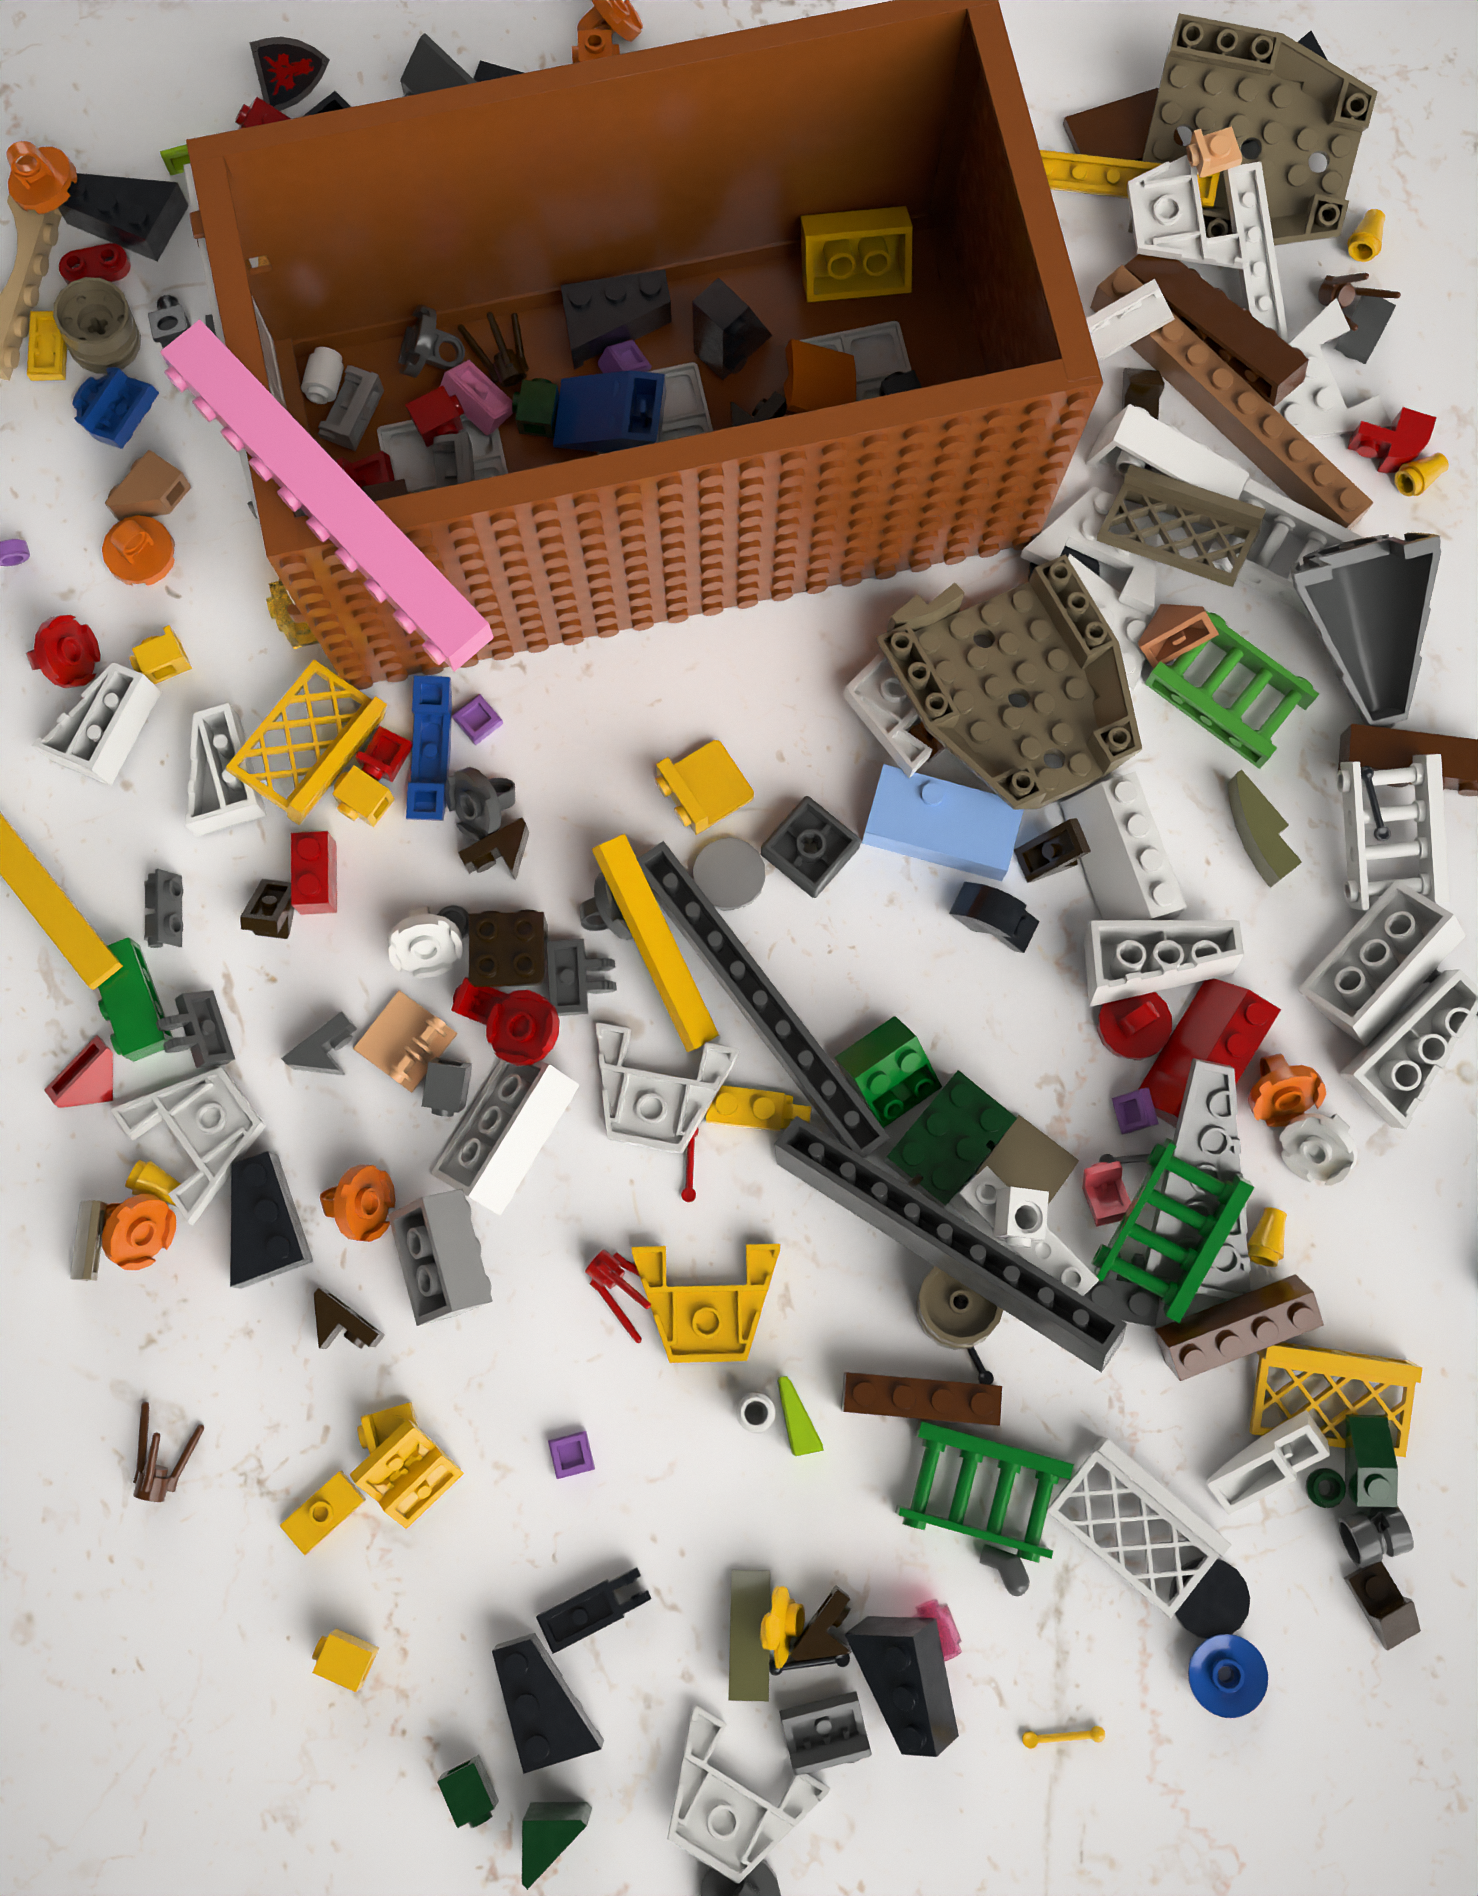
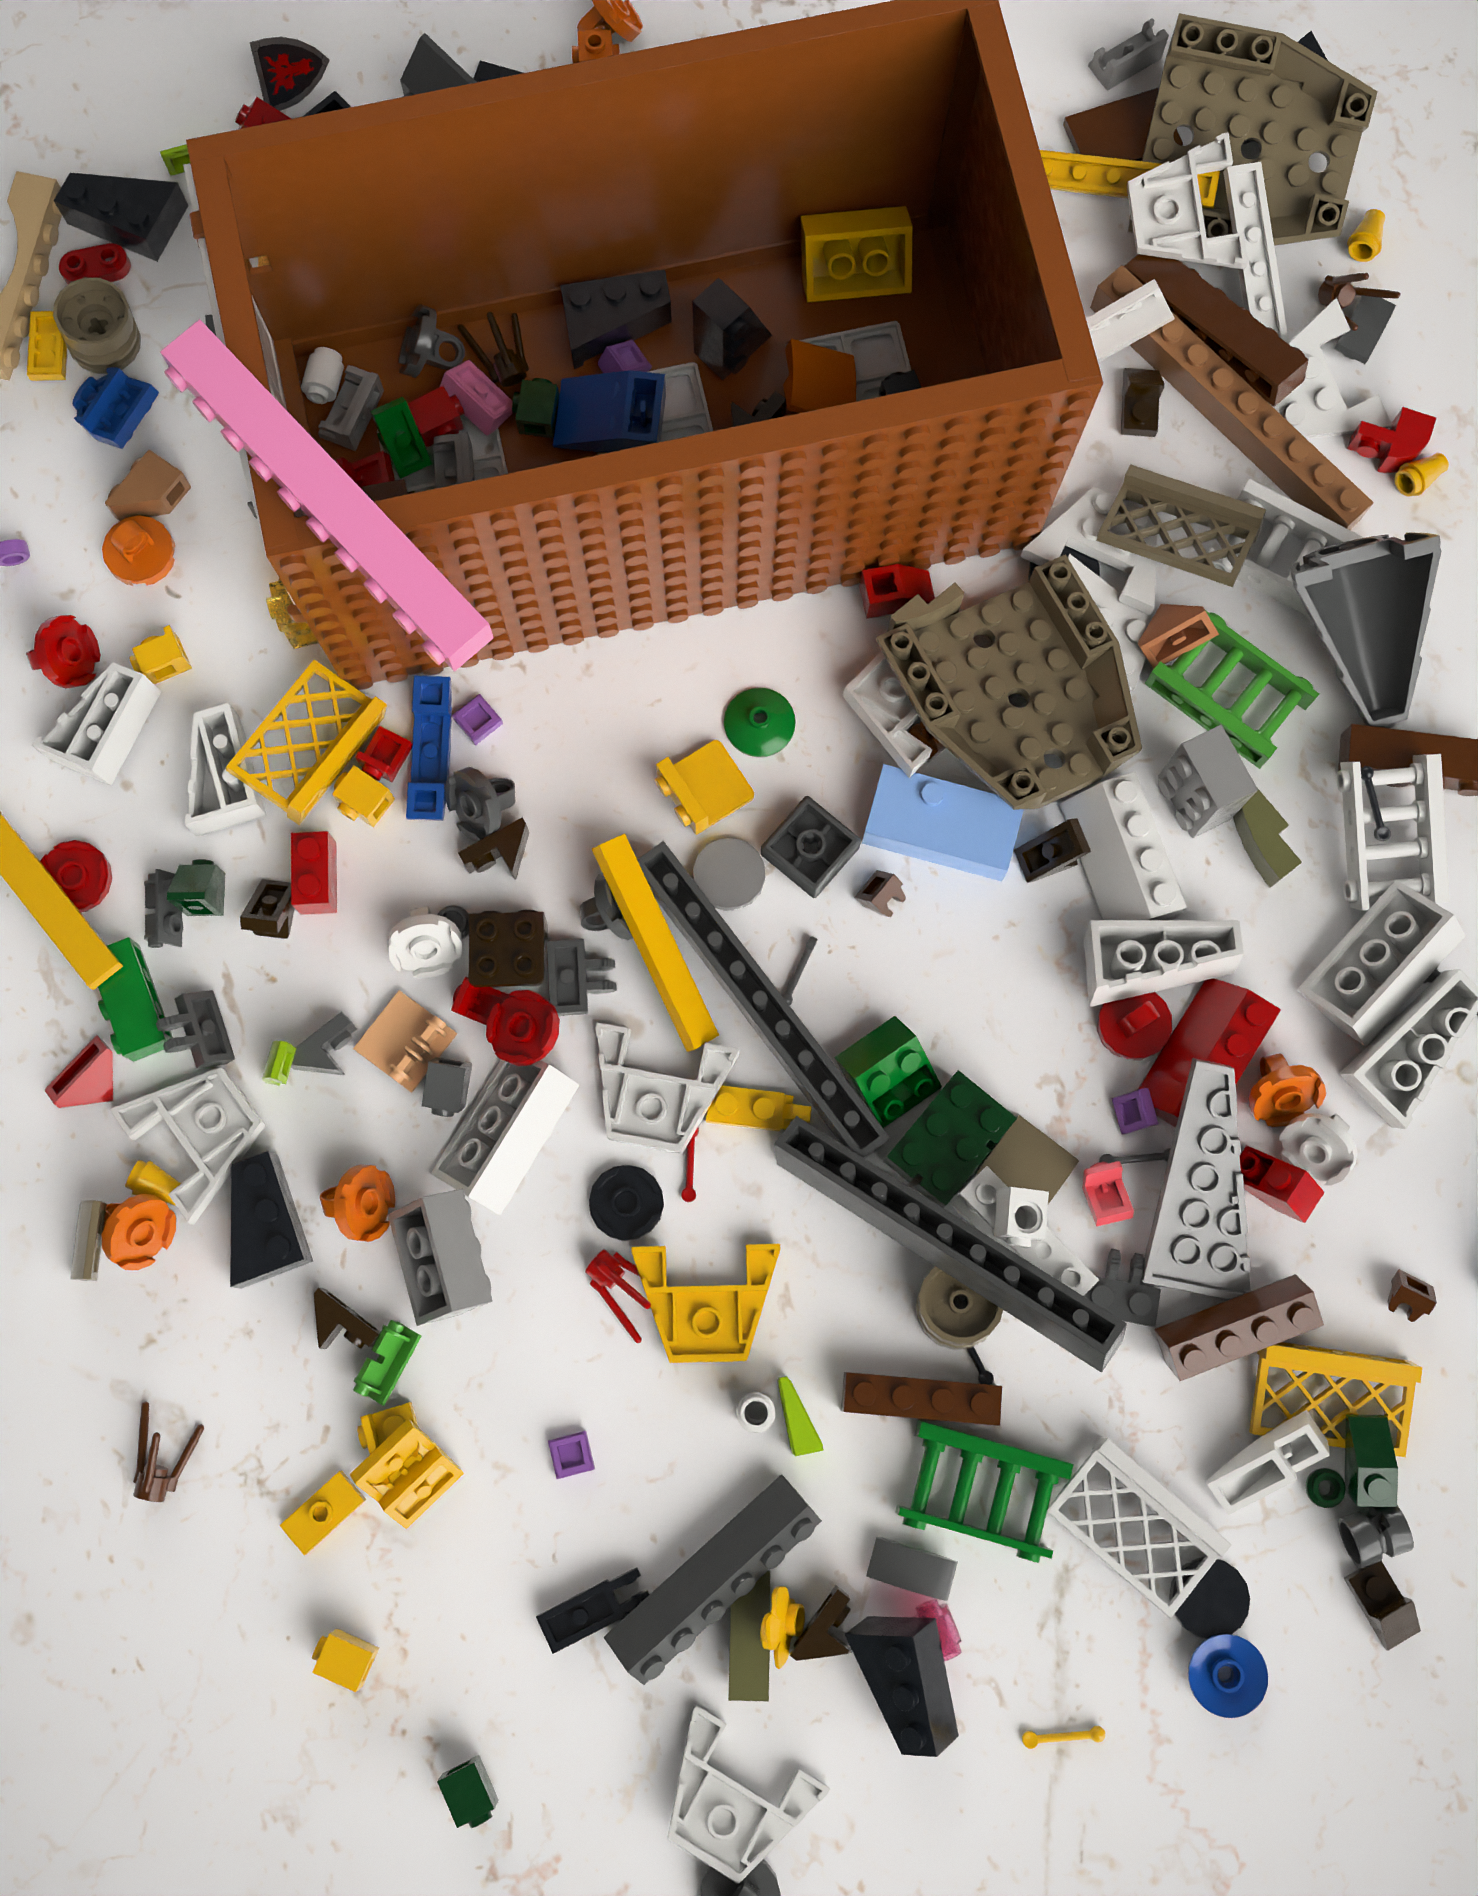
(40, 177): orange tile -> none
(80, 872): none -> red tile
(168, 321): black bracket -> none
(198, 889): none -> dark green slope
(278, 1063): none -> lime slope
(394, 1348): none -> bright green hinge
(400, 437): none -> green slope
(541, 1707): black wedge -> none
(547, 1832): dark green slope -> none
(626, 1202): none -> black tile
(712, 1580): none -> dark grey brick
(759, 738): none -> green dish
(800, 967): none -> dark grey hinge
(825, 1733): dark grey bracket -> none
(840, 1660): black hinge -> none
(878, 892): none -> tile
(891, 587): none -> red slope
(912, 1569): none -> dark grey slope
(995, 913): black brick -> none
(1010, 1569): dark grey arm -> none
(1129, 56): none -> light grey hinge
(1159, 447): white wedge -> none
(1193, 1262): green fence -> none
(1206, 782): none -> light grey brick
(1213, 151): light nougat bracket -> none
(1267, 1240): yellow cone -> none
(1279, 1184): none -> red slope
(1413, 1292): none -> reddish brown tile

